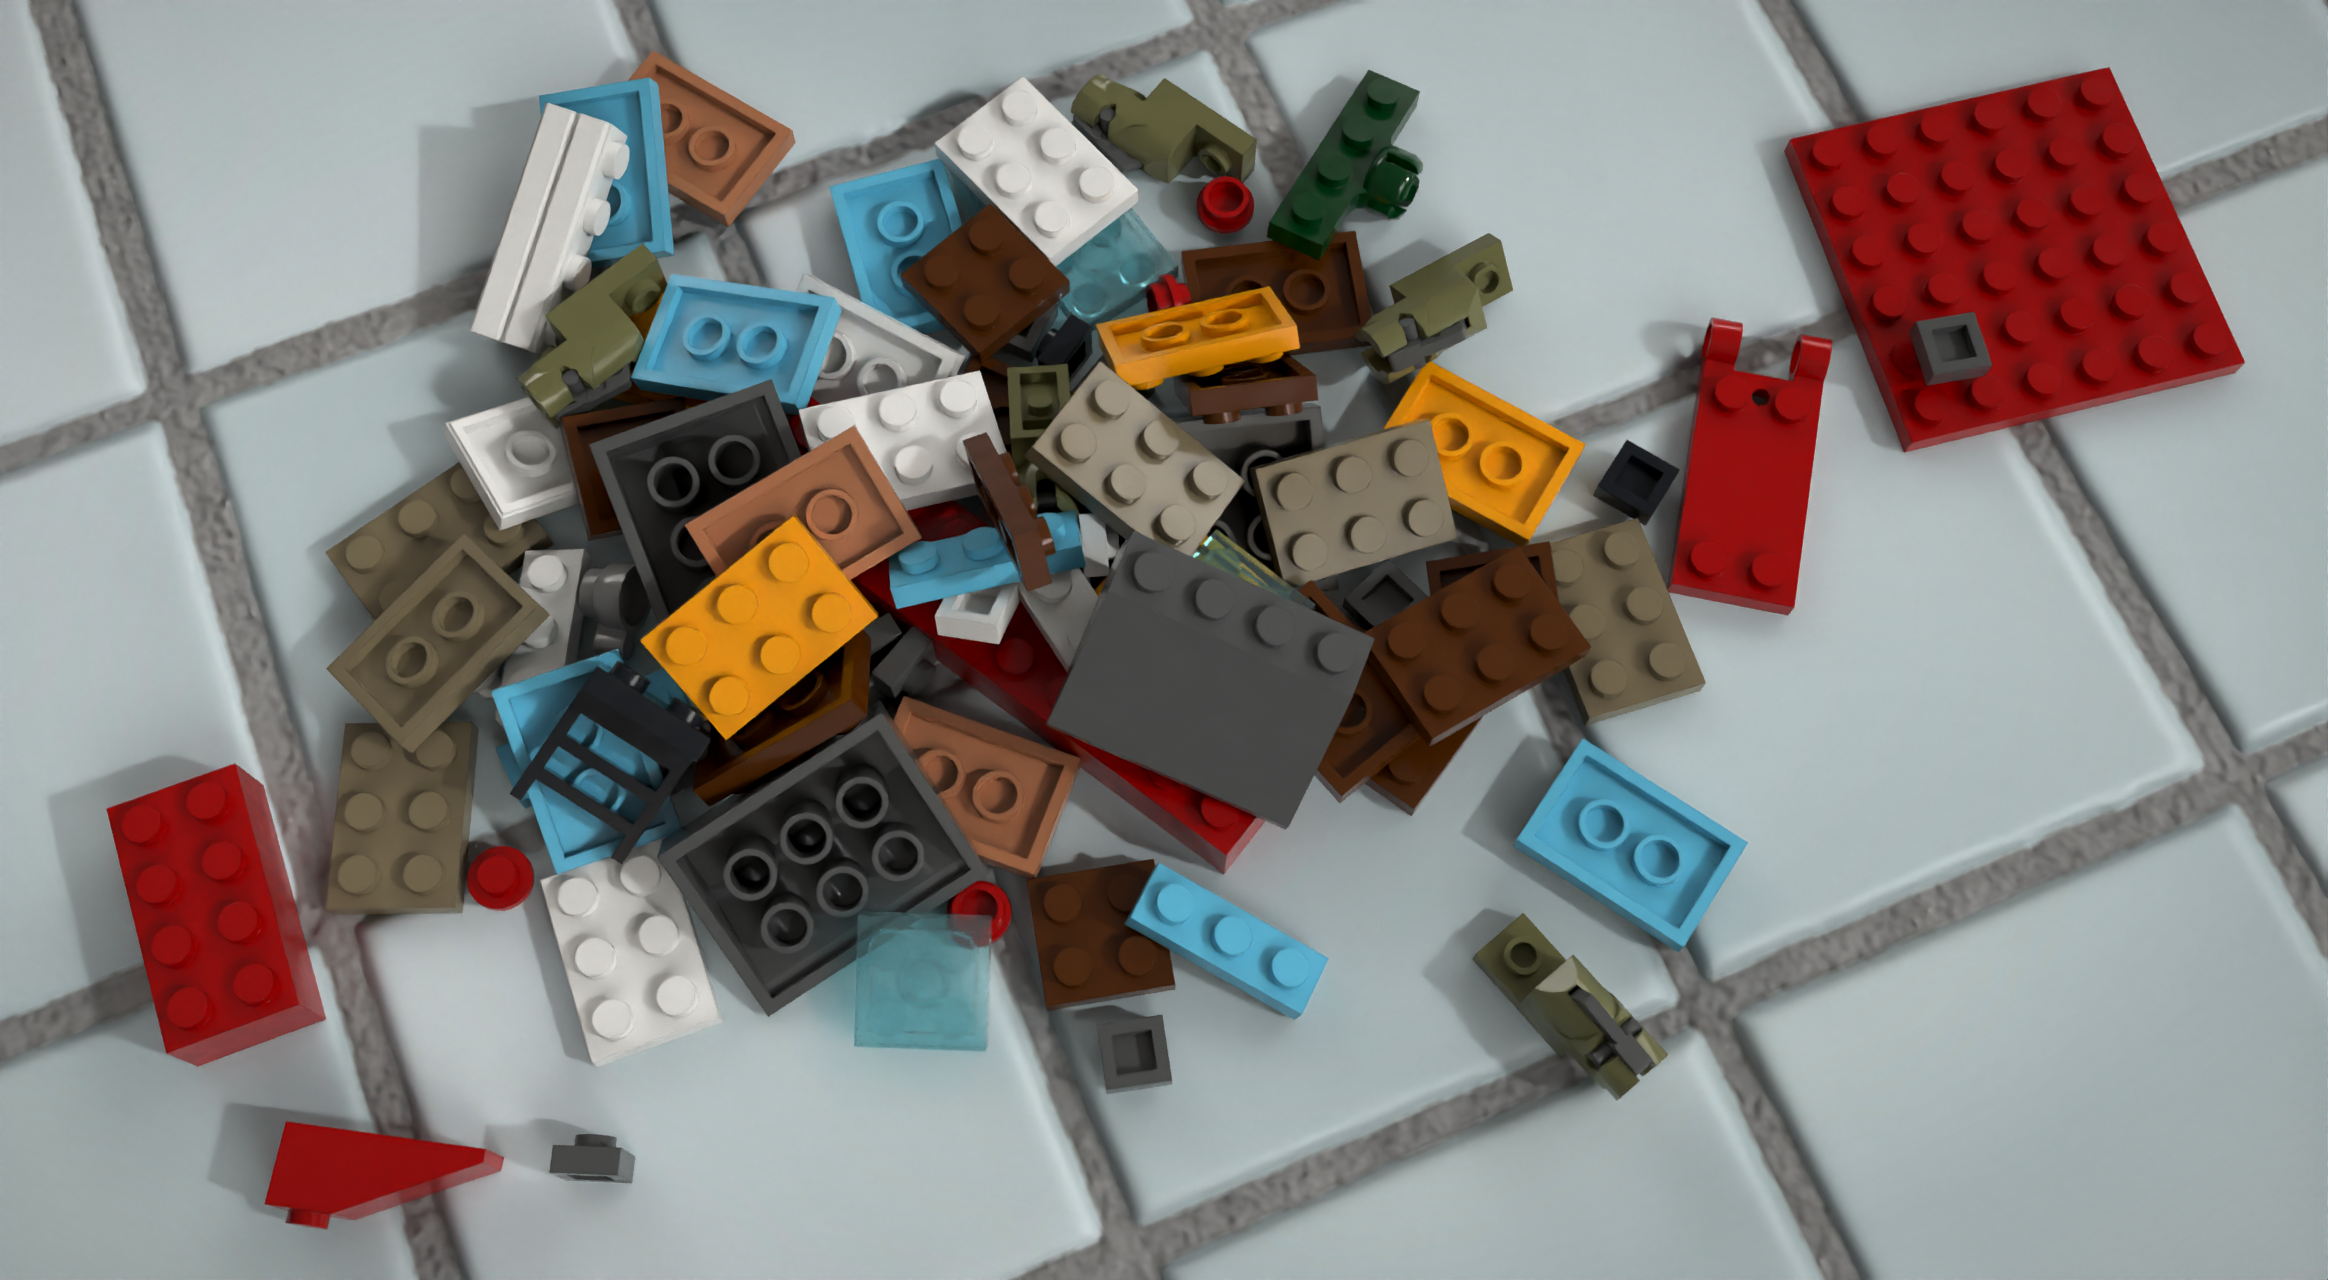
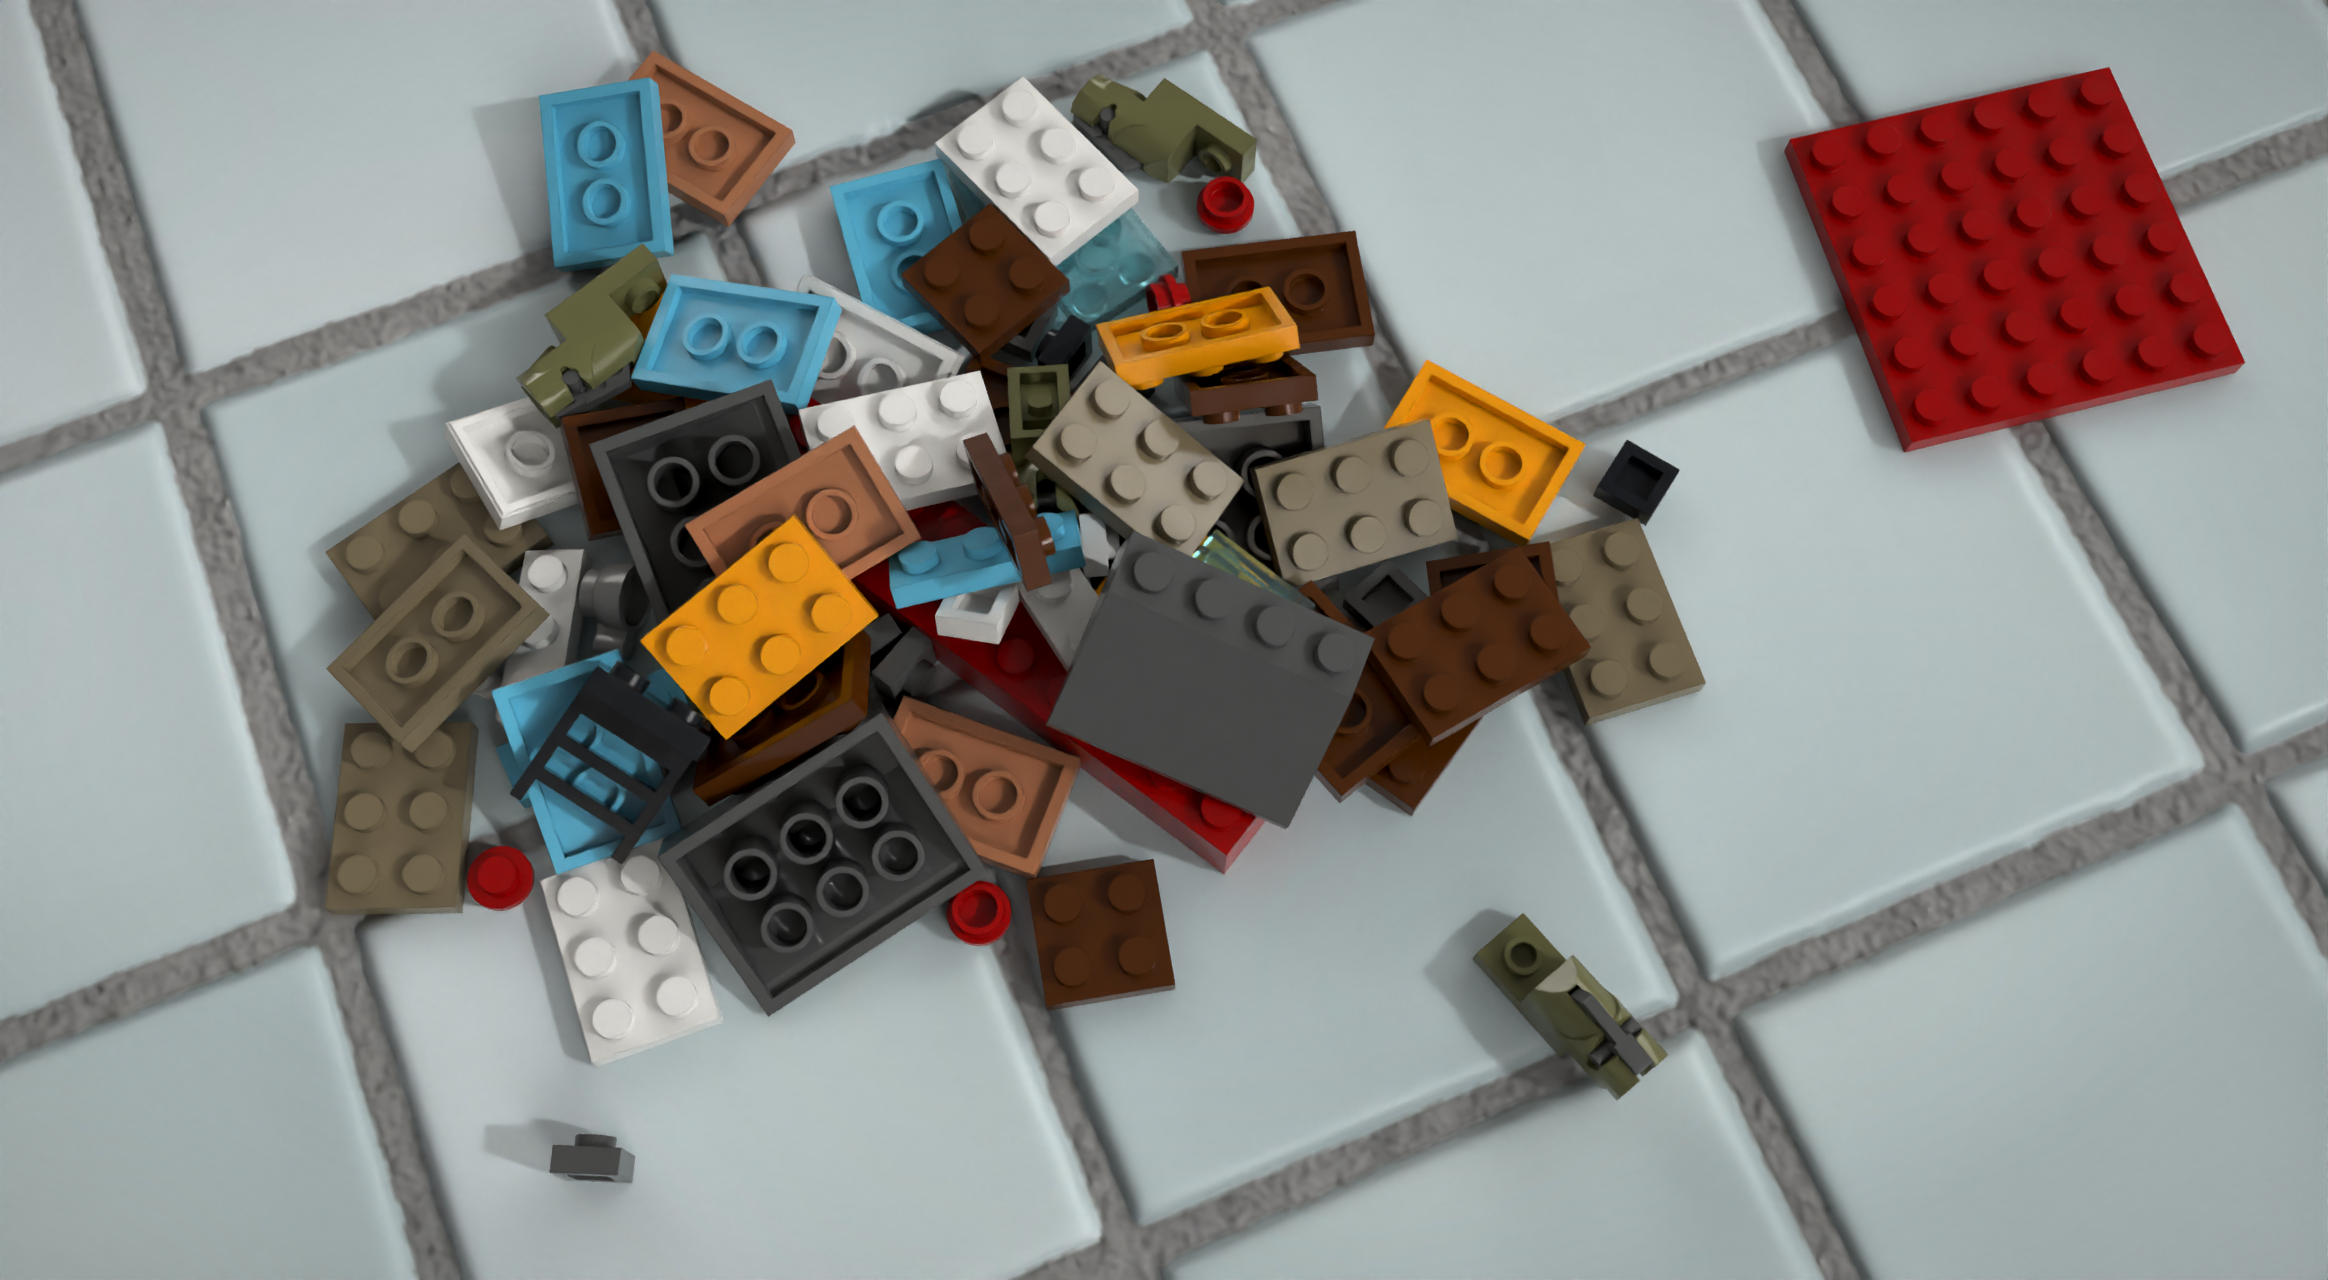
(215, 915): red brick -> none
(359, 1173): red slope -> none
(550, 227): white brick -> none
(922, 981): clear light blue plate -> none
(1134, 1054): dark grey plate -> none
(1226, 941): medium azure plate -> none
(1352, 169): dark green plate -> none
(1435, 309): olive plate -> none
(1630, 845): medium azure plate -> none
(1748, 475): red hinge -> none
(1950, 348): dark grey plate -> none

